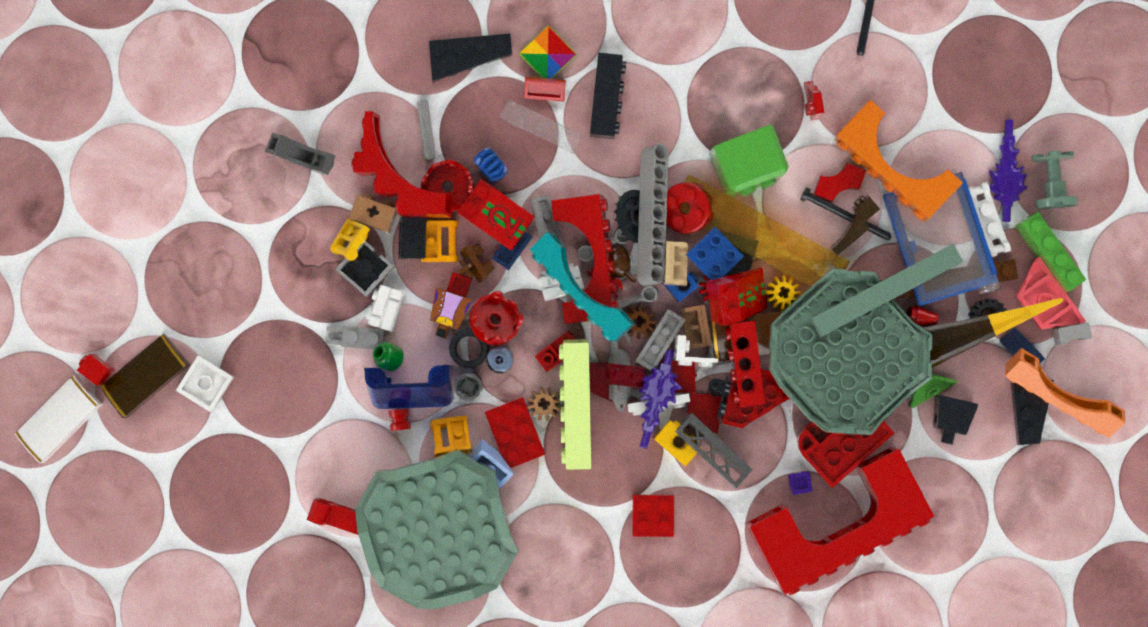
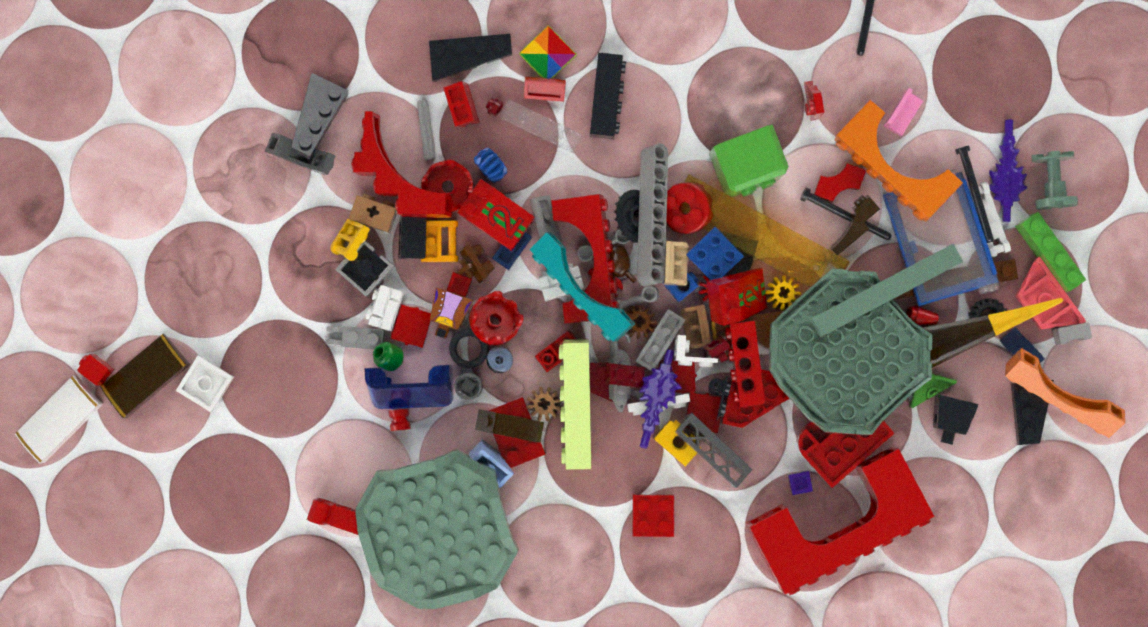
(317, 113): none -> wing
(411, 326): none -> red piece
(457, 434): light orange plate -> none
(461, 104): none -> red hinge
(494, 106): none -> dark red plate
(509, 425): none -> dark brown slope
(716, 349): none -> dark red tile
(903, 113): none -> bright pink panel
(963, 151): none -> black bar

